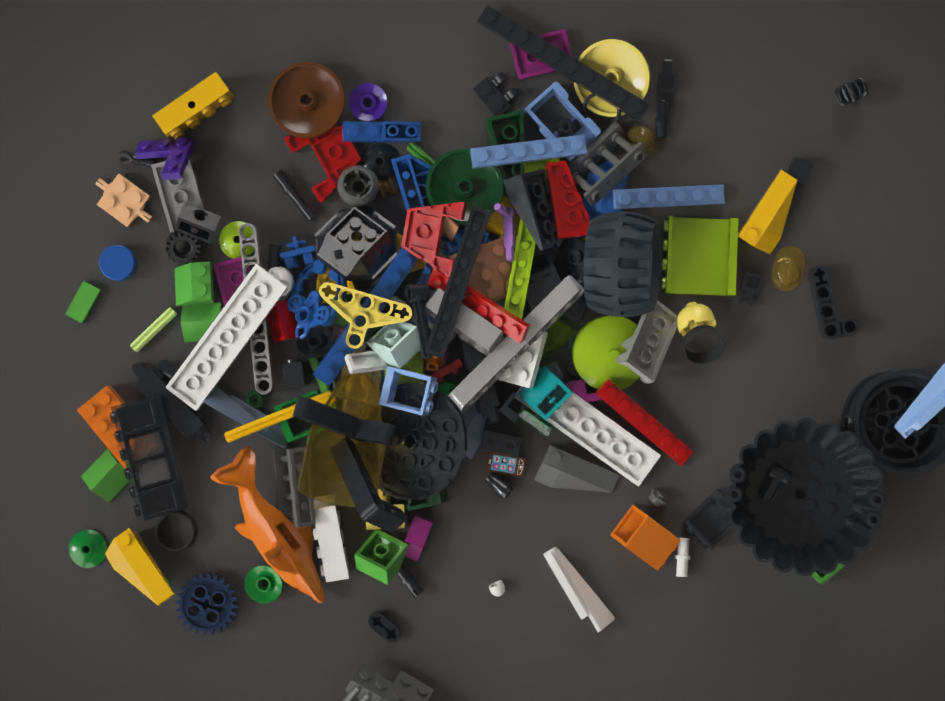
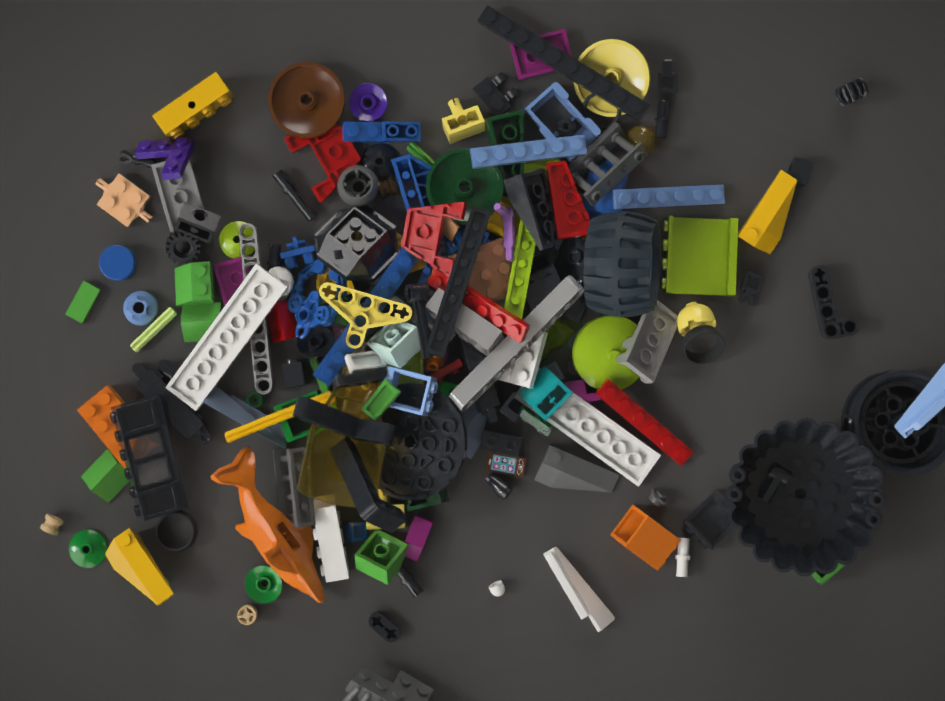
(51, 524): none -> tan wheel
(150, 308): none -> medium blue piece
(202, 620): dark blue gear -> none
(243, 614): none -> tan wheel
(355, 531): none -> blue slope
(359, 378): none -> black plate
(381, 400): none -> bright green tile
(462, 122): none -> light yellow brick
(788, 268): clear yellow piece -> none

